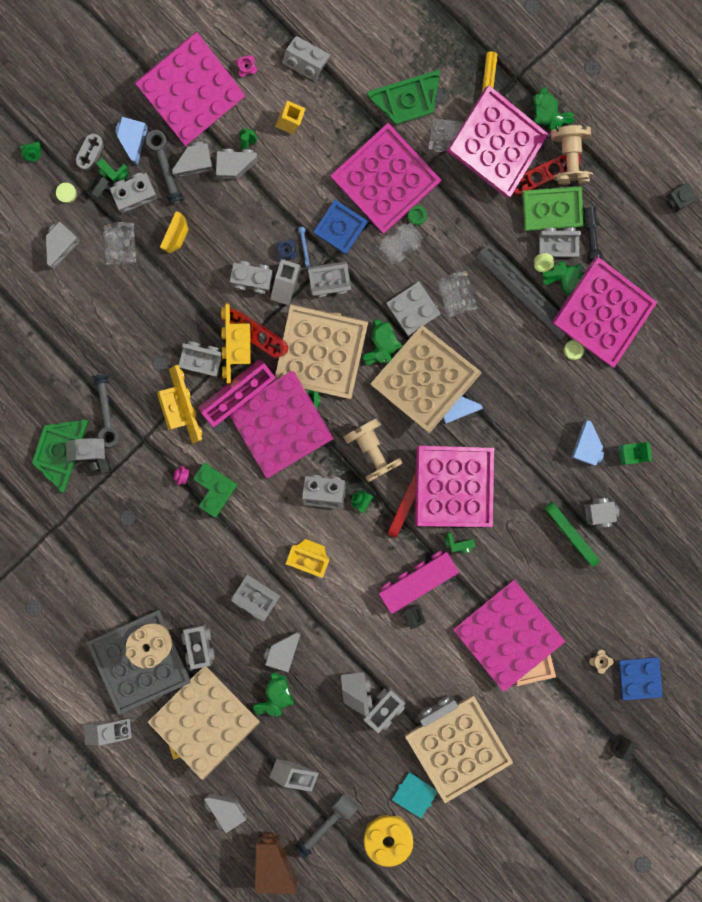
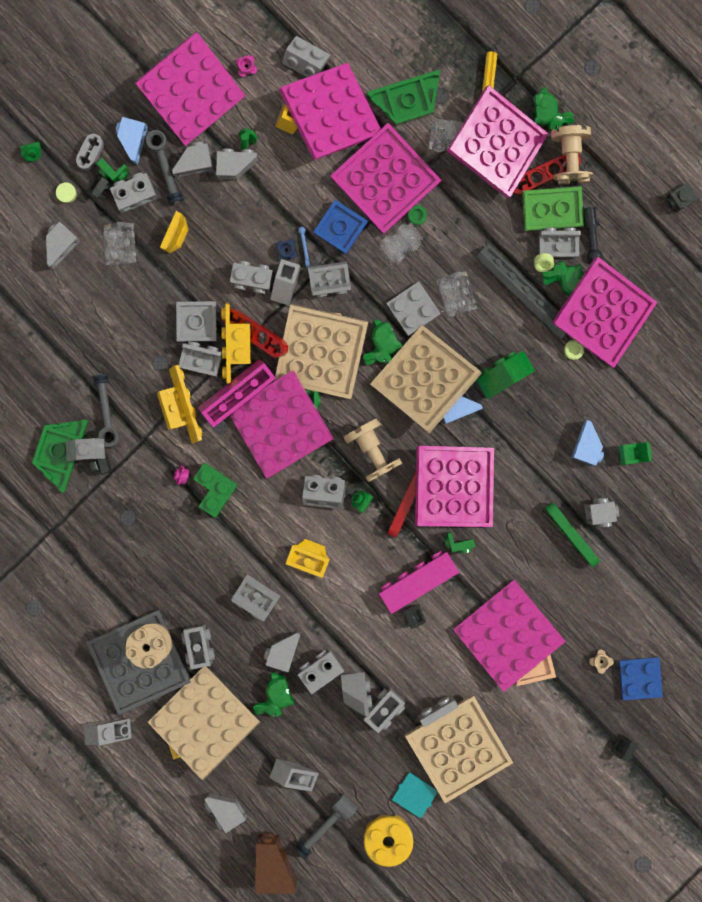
(196, 321): none -> light grey plate
(322, 673): none -> light grey brick
(330, 111): none -> dark pink plate
(504, 374): none -> green brick

